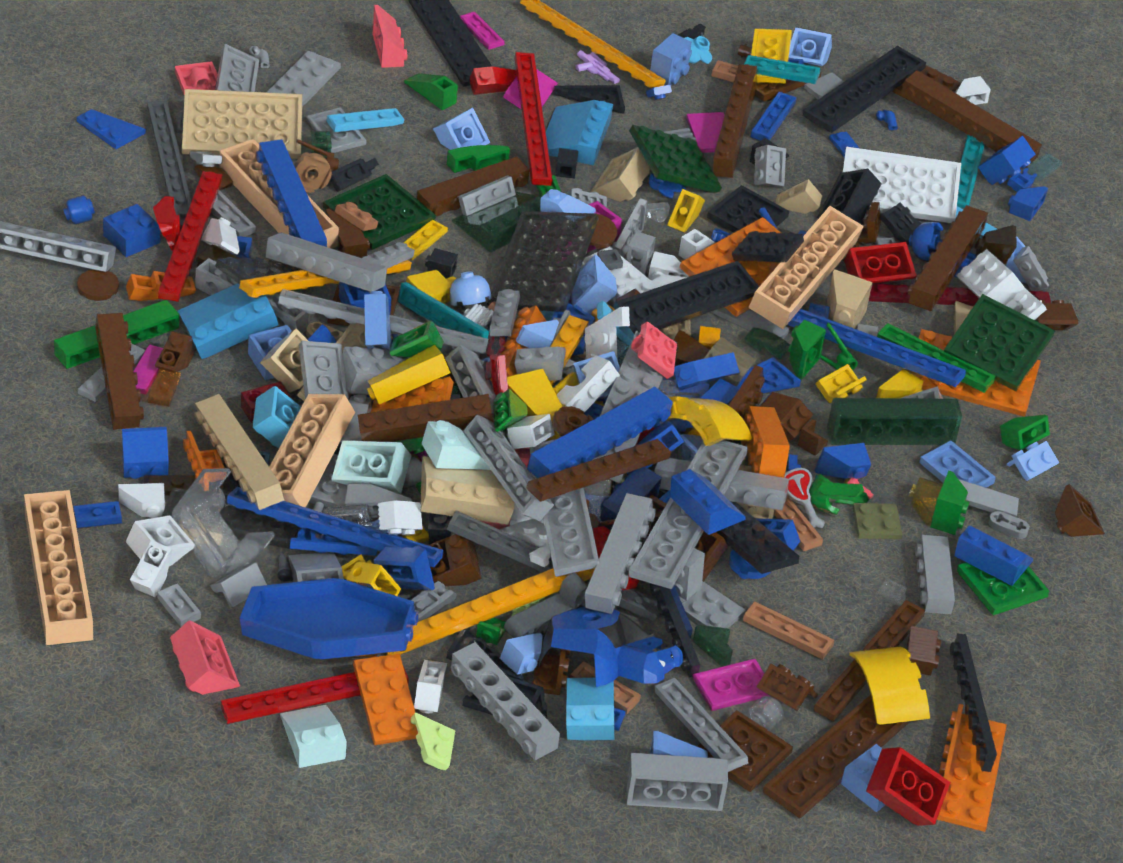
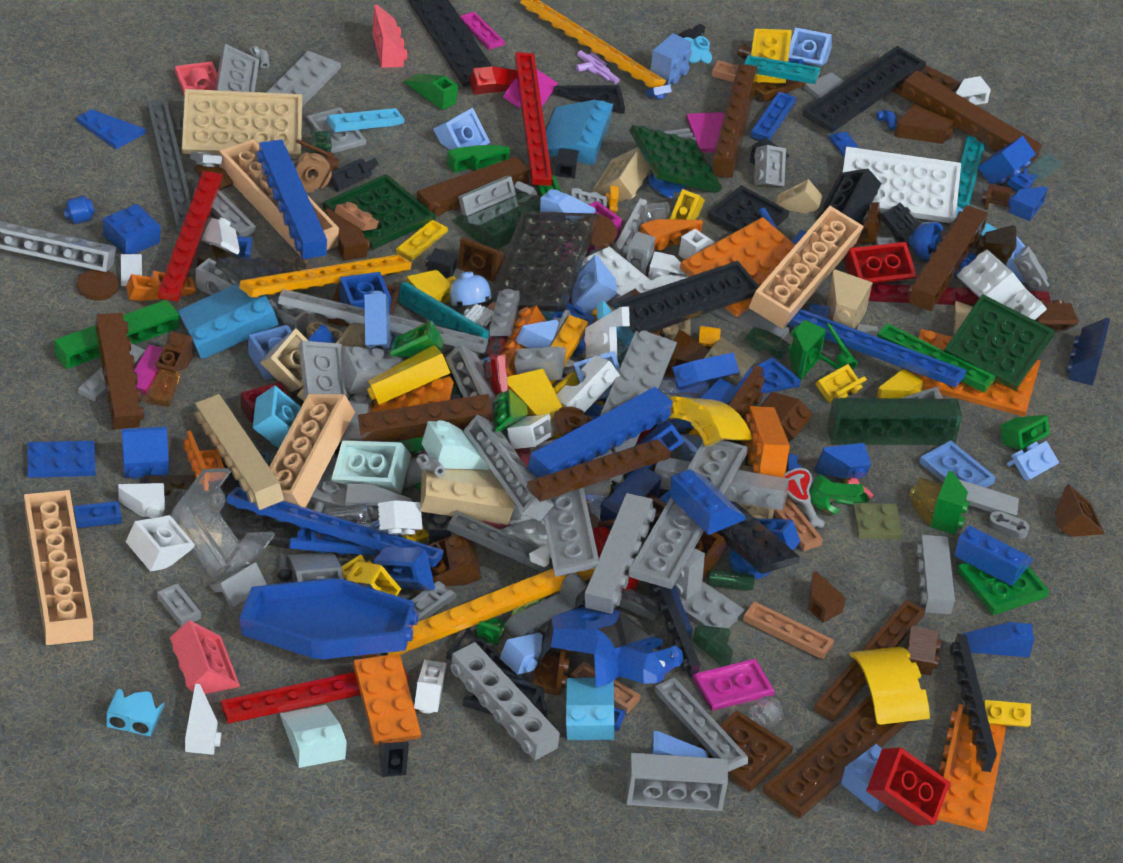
(61, 459): none -> blue plate
(130, 265): none -> white tile
(137, 707): none -> medium azure piece
(152, 569): white slope -> none
(168, 220): red slope -> none
(202, 726): none -> white slope
(326, 262): light grey brick -> none
(391, 255): light grey plate -> none
(393, 757): none -> black slope
(430, 464): none -> light grey arm
(435, 741): yellowish green wing -> none
(479, 259): none -> reddish brown slope
(524, 188): none -> light grey tile
(611, 259): dark grey plate -> none
(612, 199): none -> light orange plate
(655, 349): coral plate -> none
(669, 231): none -> orange slope
(719, 234): blue plate -> none
(730, 580): none -> clear green piece
(768, 247): black plate -> none
(785, 687): reddish brown bracket -> none
(811, 441): reddish brown panel -> none
(824, 599): none -> reddish brown slope
(924, 126): none -> reddish brown slope
(996, 195): none -> reddish brown bracket
(1002, 639): none -> blue slope
(1008, 713): none -> yellow bracket
(1088, 352): none -> dark blue slope

